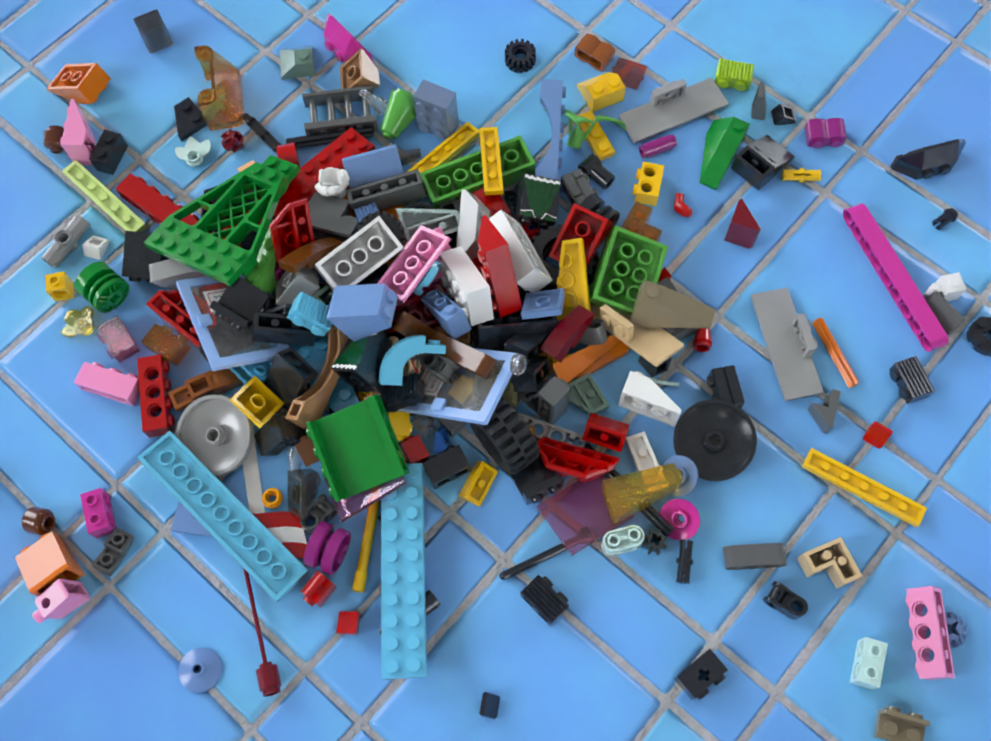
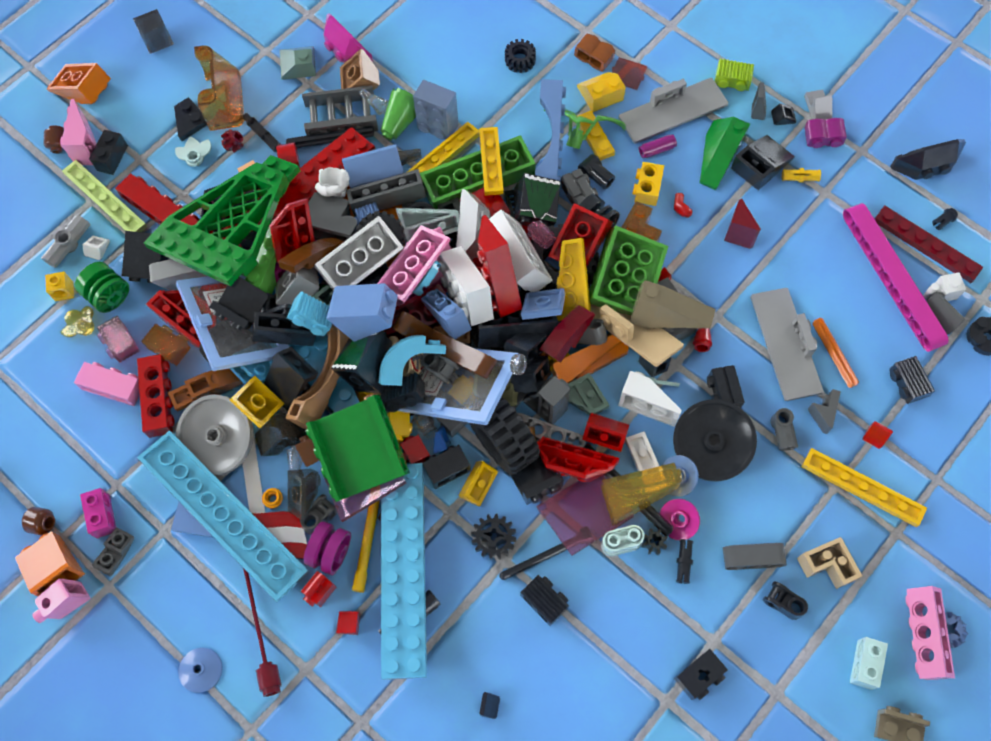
(485, 535): none -> black gear
(541, 234): none -> clear pink brick
(784, 431): none -> dark grey piece
(819, 104): none -> light grey slope
(928, 244): none -> dark red plate

